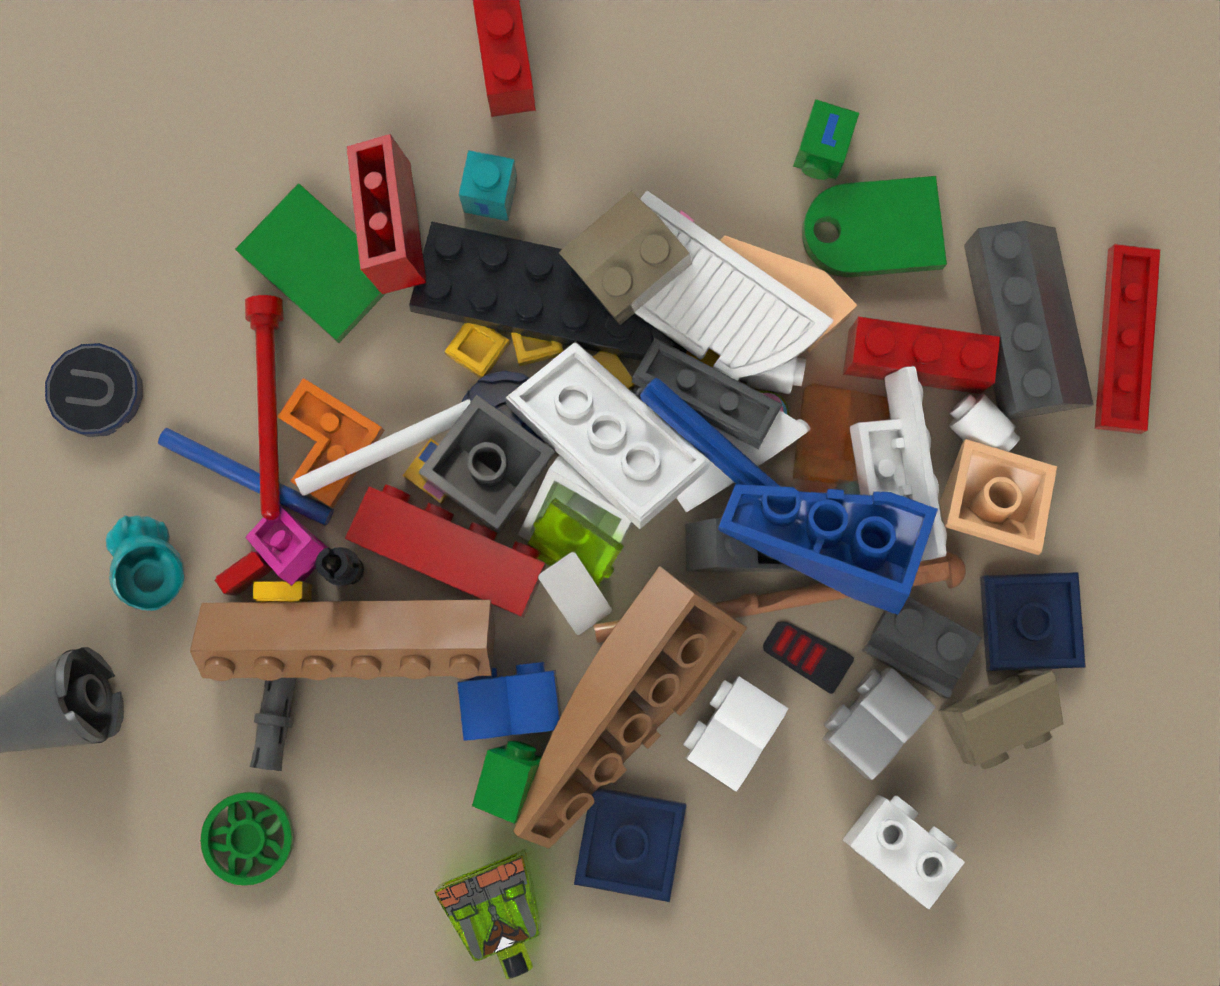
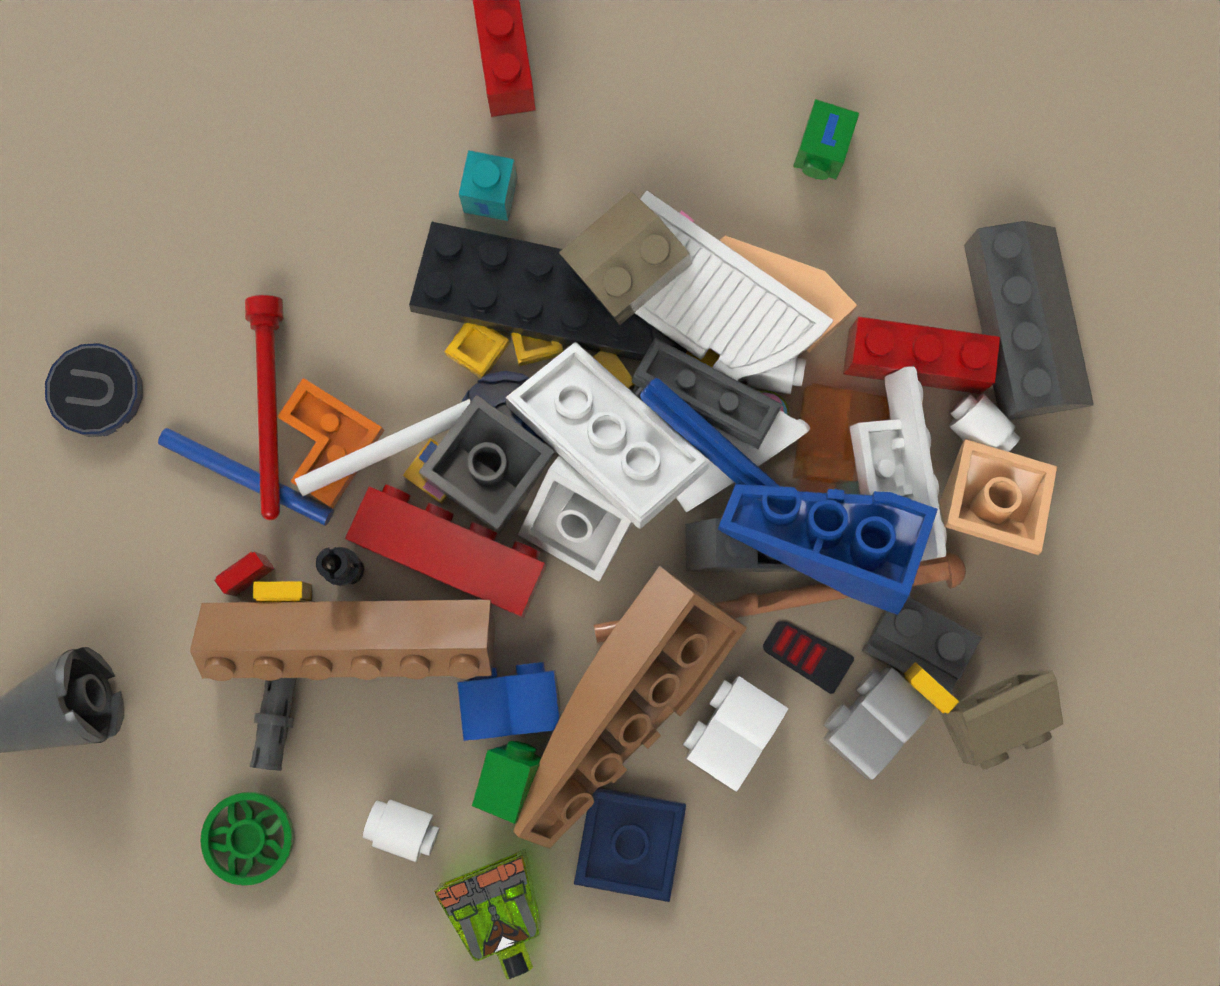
(144, 565): teal hair -> none
(286, 546): dark pink slope -> none
(312, 262): green tile -> none
(385, 214): red brick -> none
(400, 830): none -> white brick
(566, 531): clear neon green piece -> none
(575, 593): white sticker -> none
(879, 226): green tile -> none
(904, 850): white brick -> none
(930, 688): none -> yellow tile
(1032, 621): dark blue tile -> none
(1127, 339): red plate -> none

